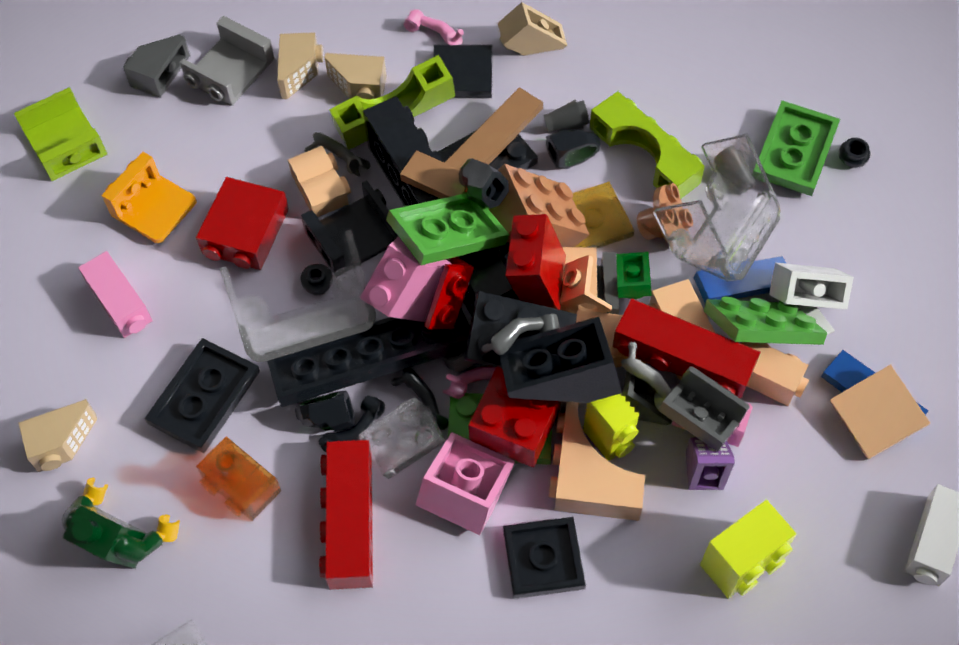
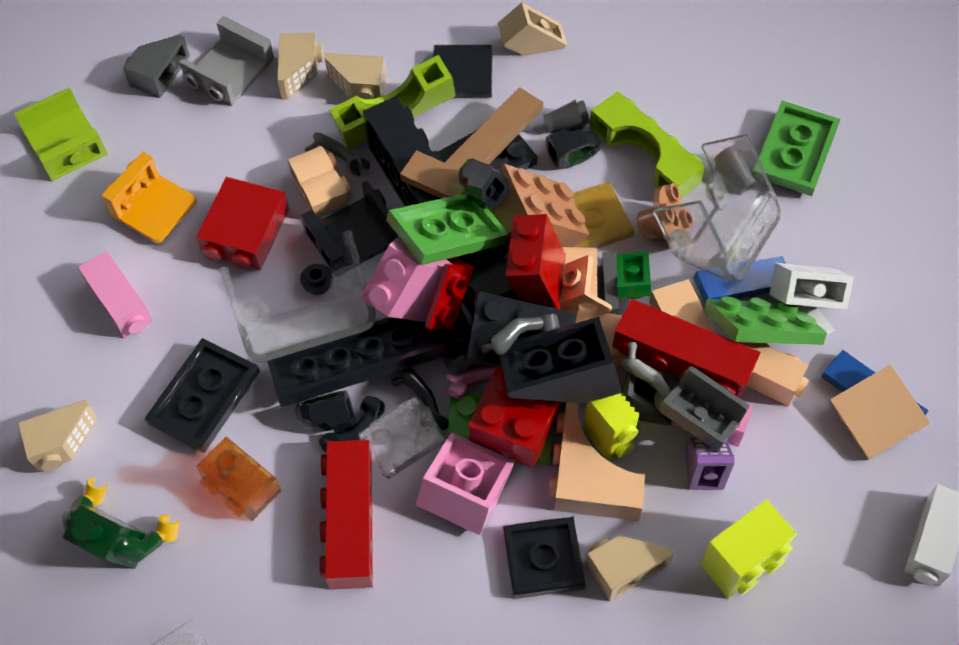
(417, 18): bright pink piece -> none
(625, 563): none -> tan slope
(854, 146): black plate -> none

